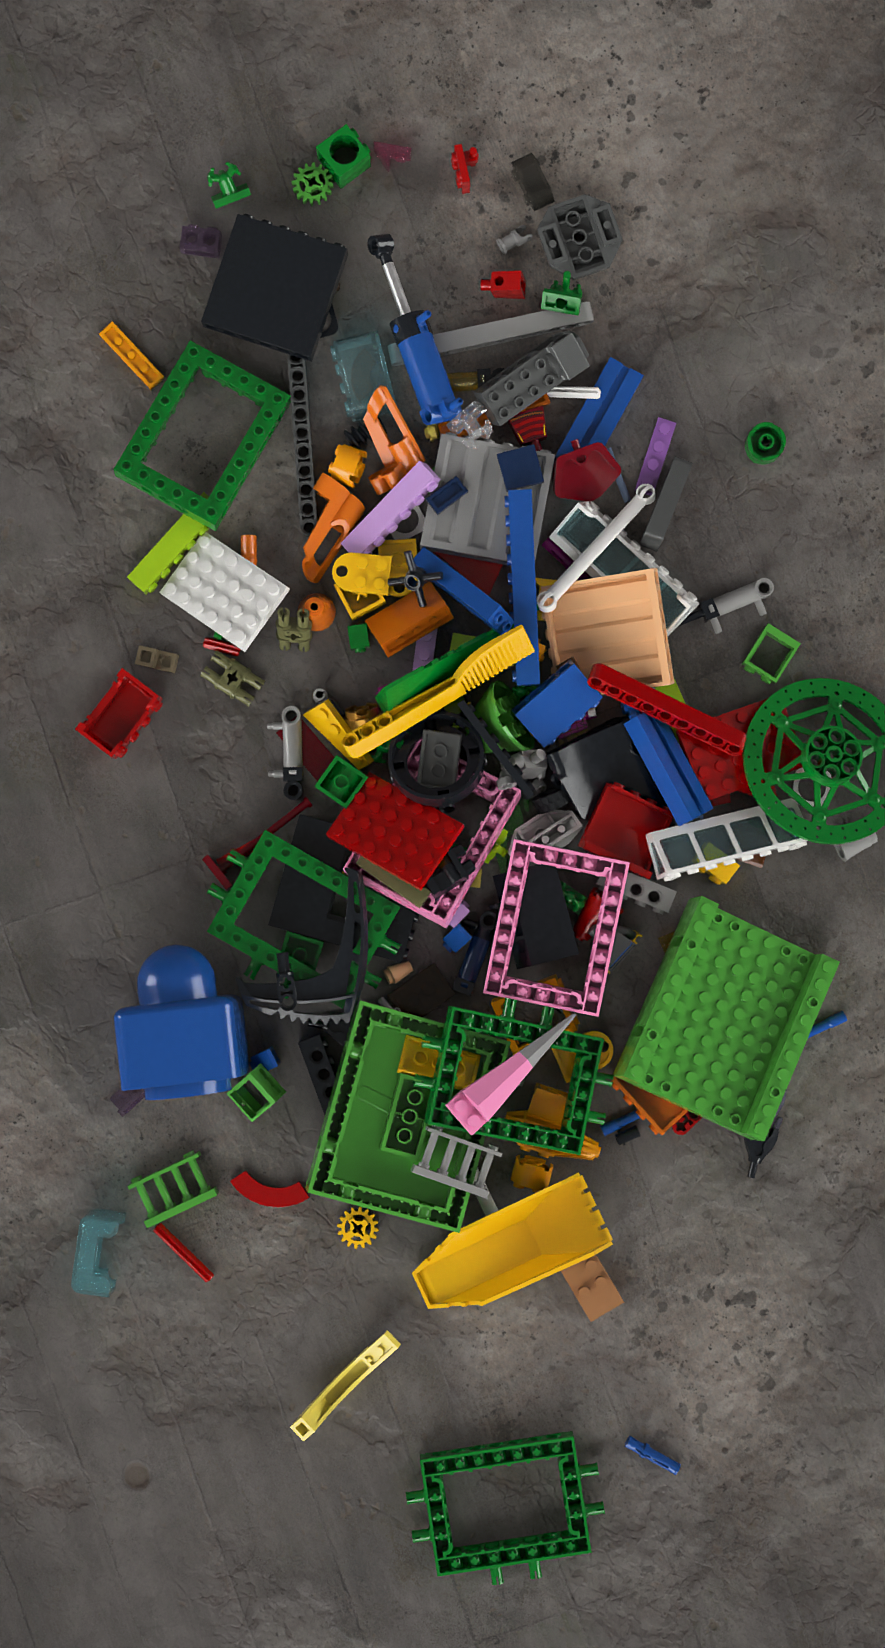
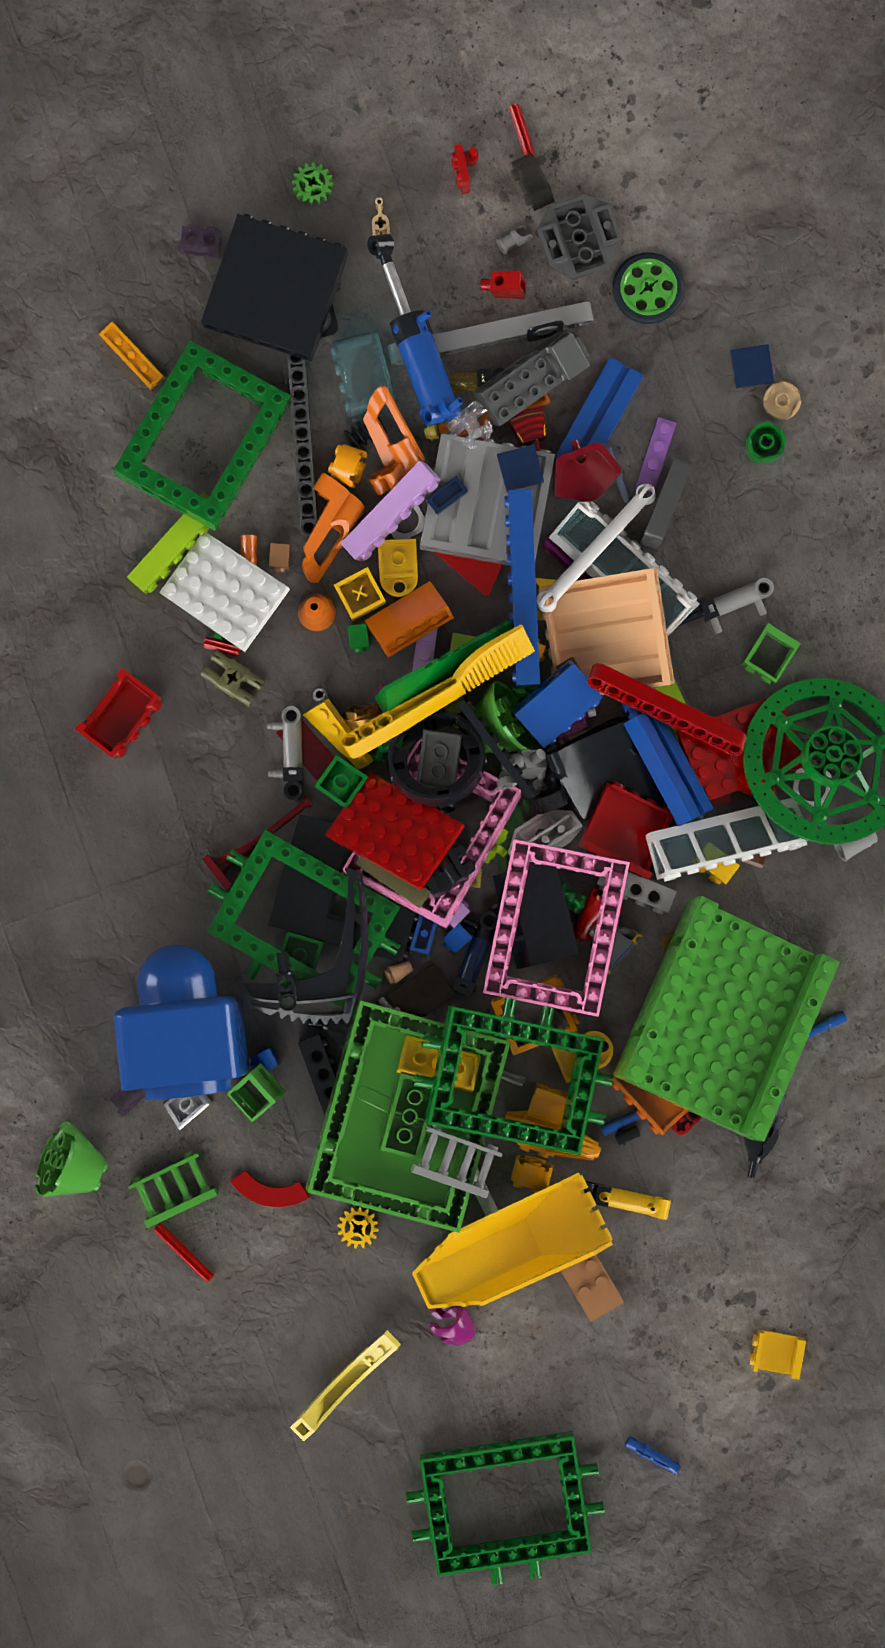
(69, 1164): none -> bright green cone
(86, 1274): clear light blue windscreen -> none
(157, 659): dark tan slope -> none
(186, 1108): none -> white slope
(229, 191): green piece -> none
(279, 557): none -> medium nougat brick
(293, 629): olive pin -> none
(344, 173): green brick -> none
(365, 573): yellow plate -> none
(380, 218): none -> tan piece
(386, 152): clear pink slope -> none
(417, 572): black bar -> none
(423, 935): none -> blue brick
(459, 1331): none -> magenta piece
(465, 592): blue brick -> none
(483, 1097): bright pink plate -> none
(521, 129): none -> red axle
(530, 331): none -> black piece
(561, 297): green piece -> none
(575, 392): white axle -> none
(622, 1199): none -> yellow piece
(645, 262): none -> wedge
(752, 366): none -> dark blue tile
(777, 1353): none -> yellow panel
(782, 400): none -> tan tile

